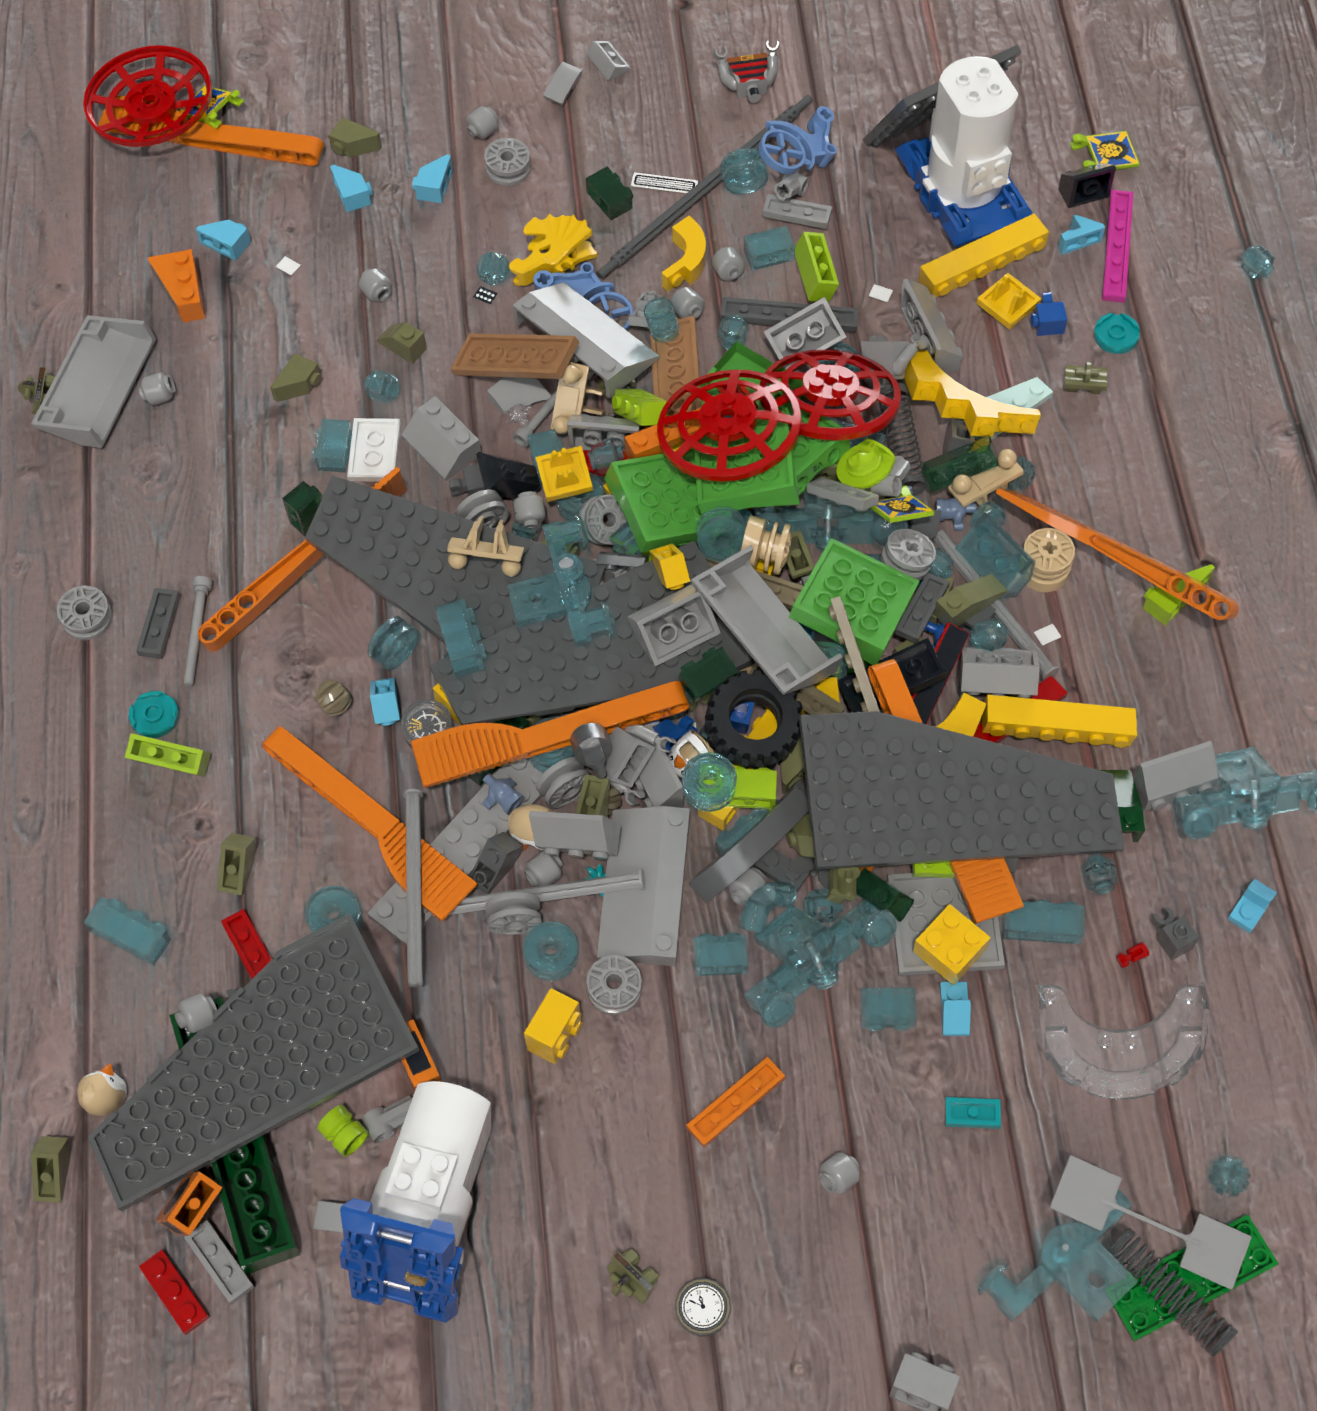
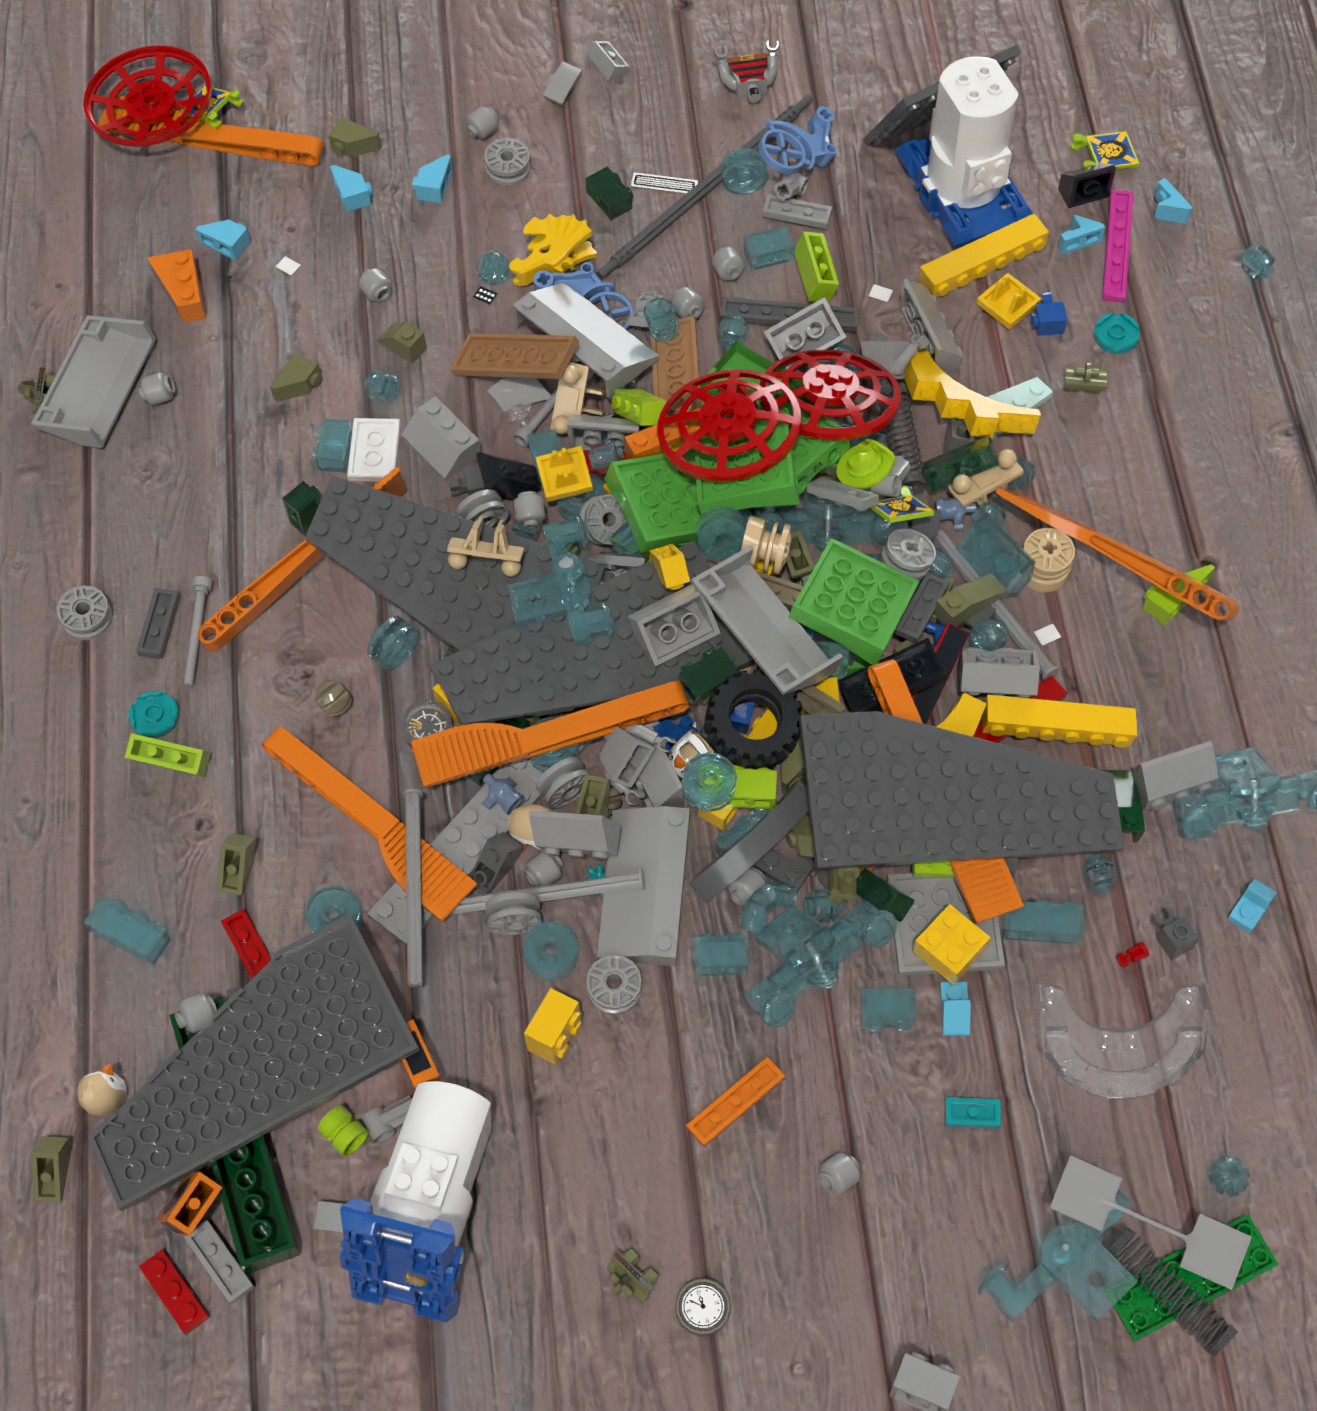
(384, 701): medium azure slope -> none
(461, 637): clear light blue brick -> none
(591, 747): flat silver piece -> none
(691, 240): yellow arch -> none
(853, 658): plate -> none
(1171, 204): none -> medium azure slope

